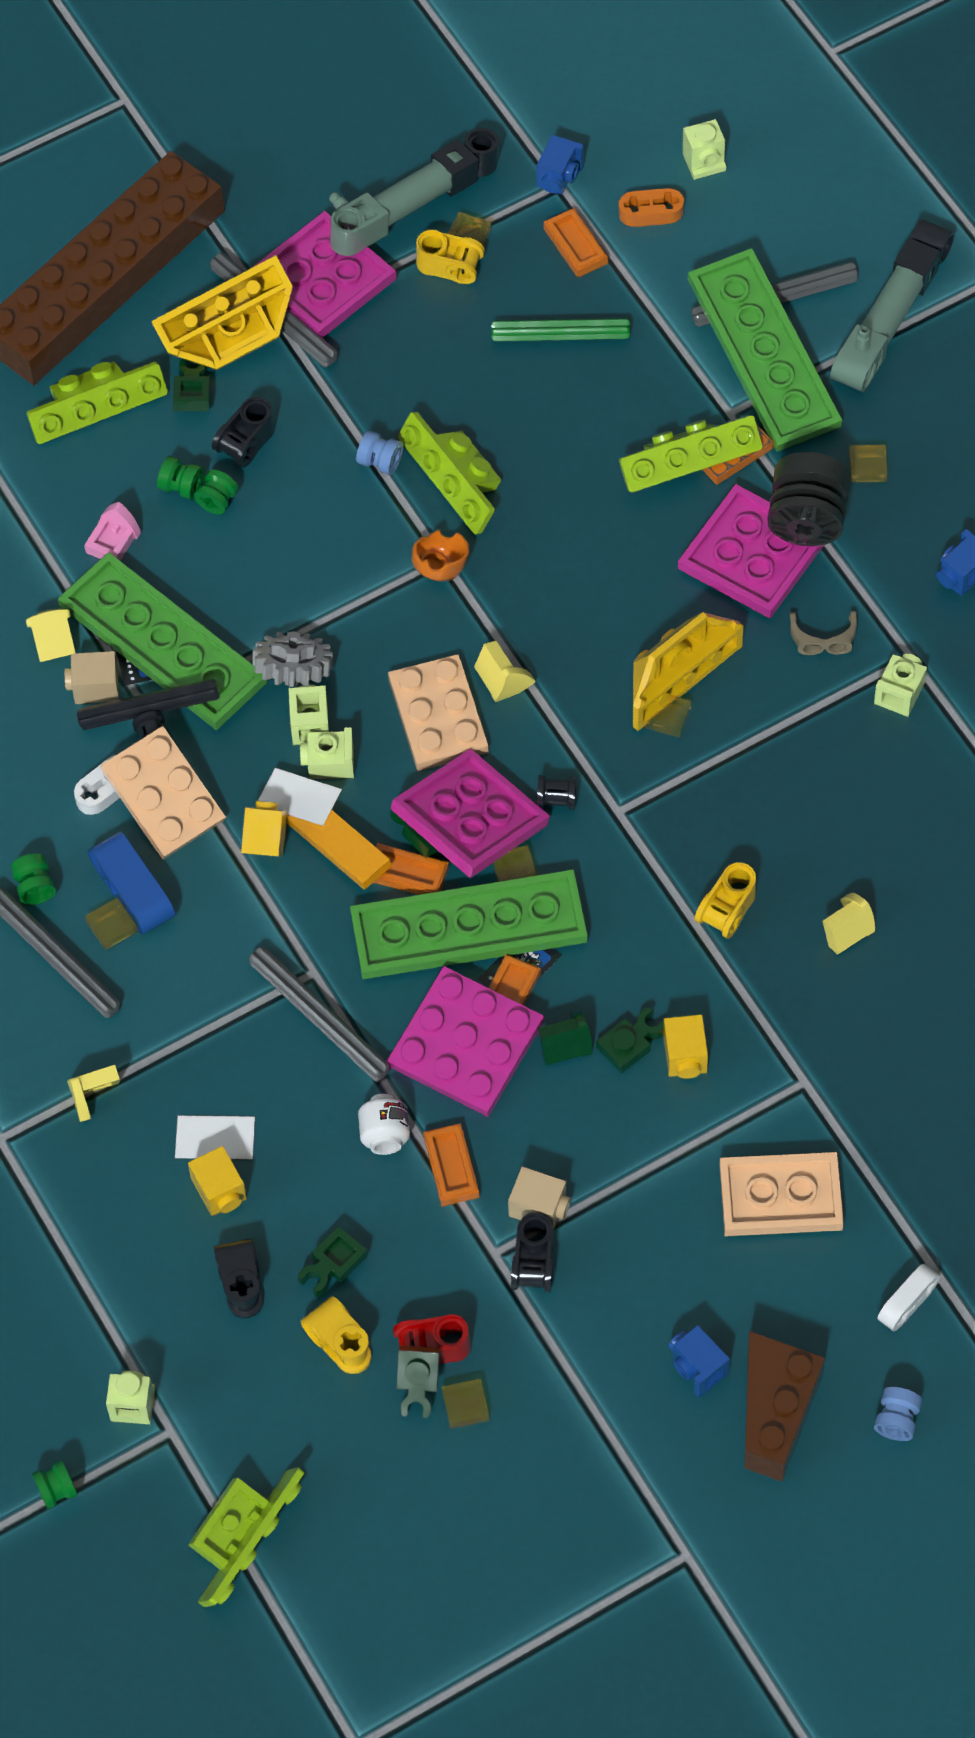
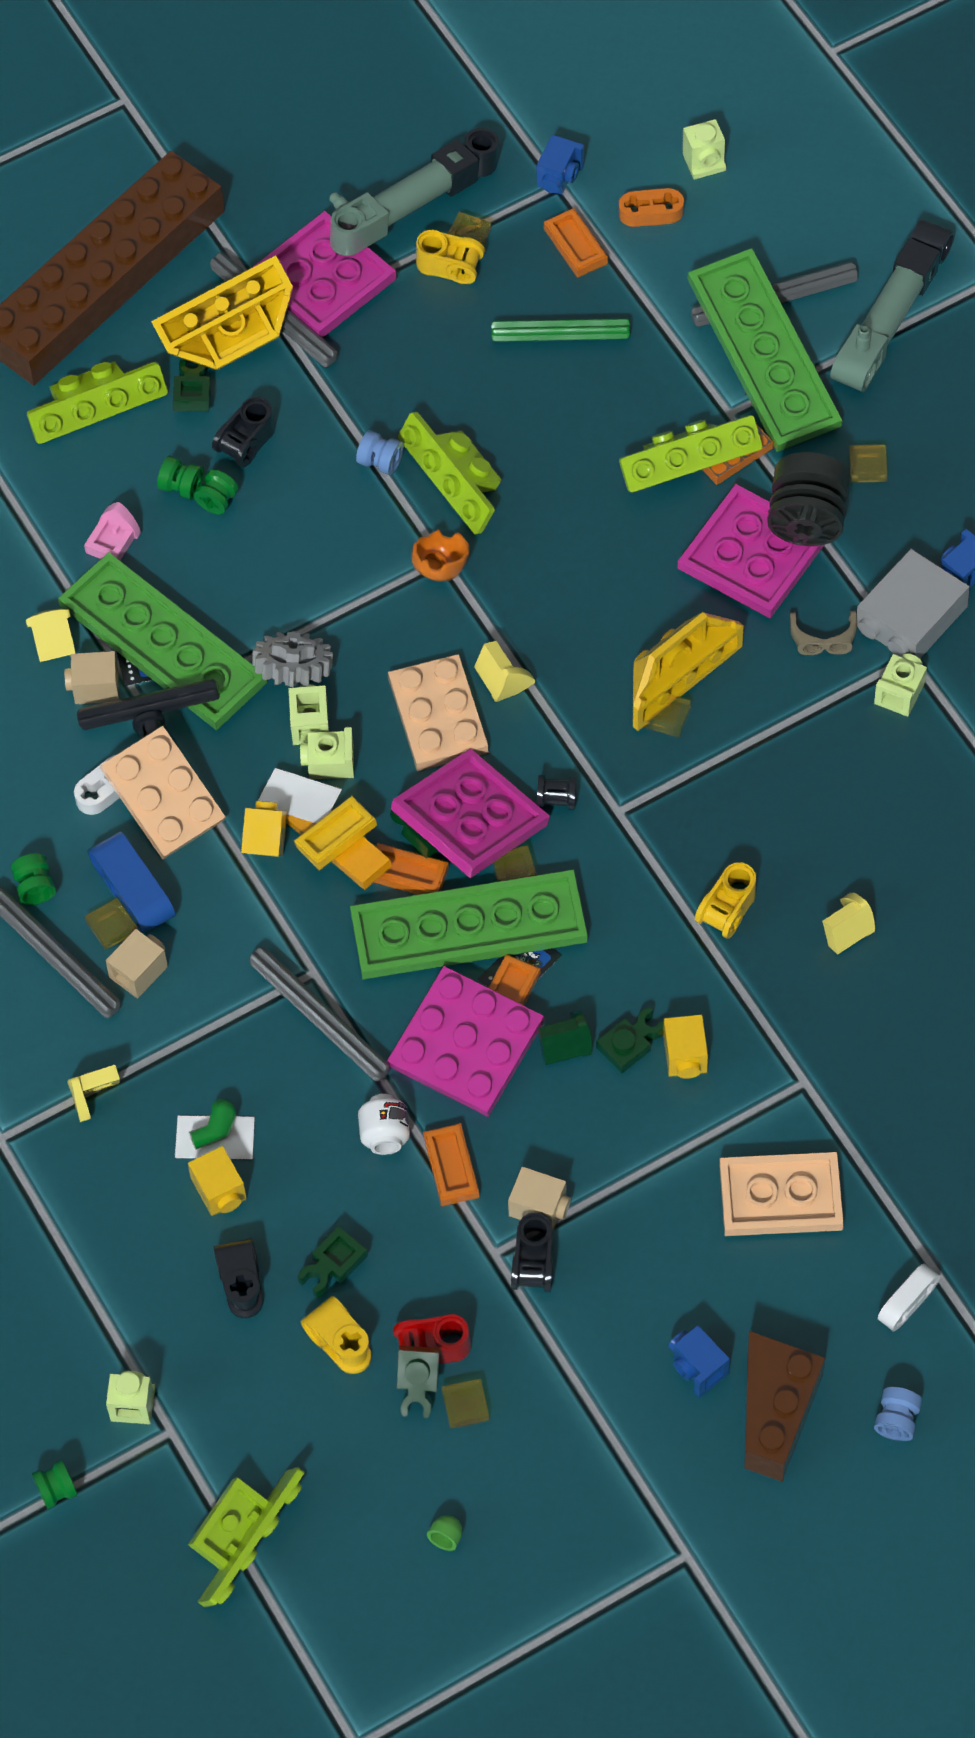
(137, 962): none -> tan brick
(218, 1126): none -> green arm
(335, 833): none -> yellow tile
(445, 1532): none -> bright green hinge
(912, 606): none -> light grey brick

